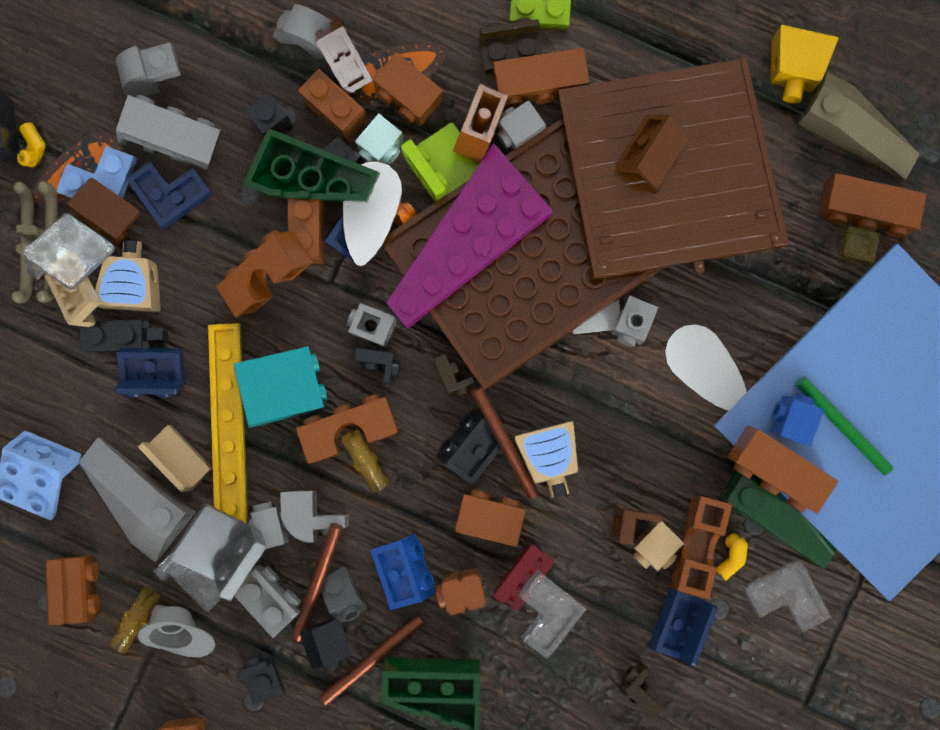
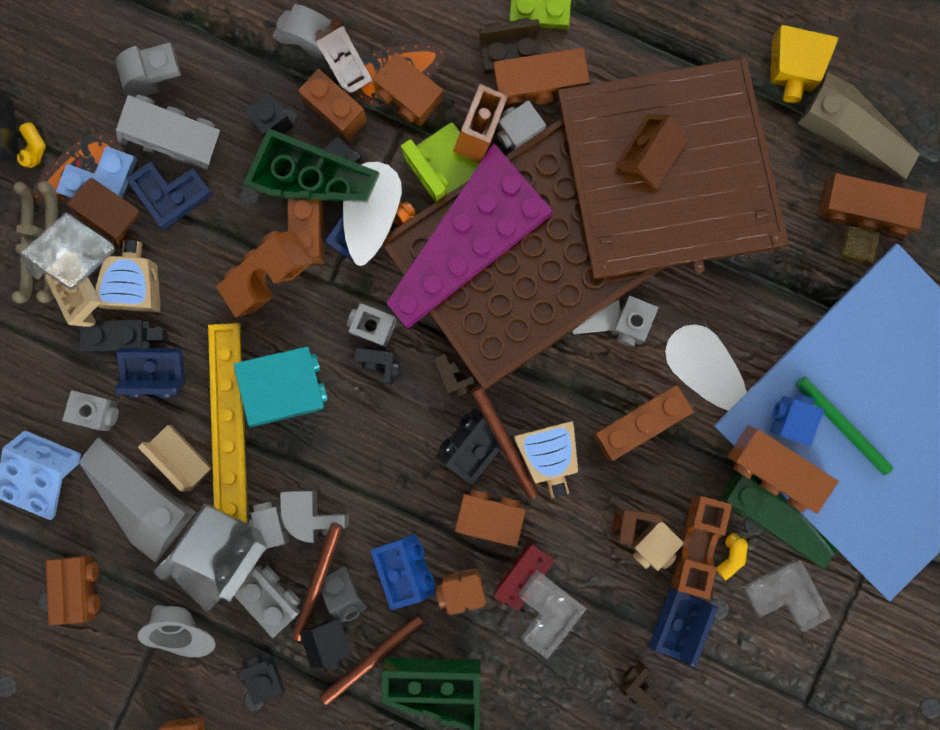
(91, 411): none -> light grey brick
(134, 620): clear yellow pin -> none
(321, 435): dark orange arch -> none
(365, 461): clear yellow pin -> none
(380, 141): light aqua brick -> none
(642, 423): none -> dark orange brick

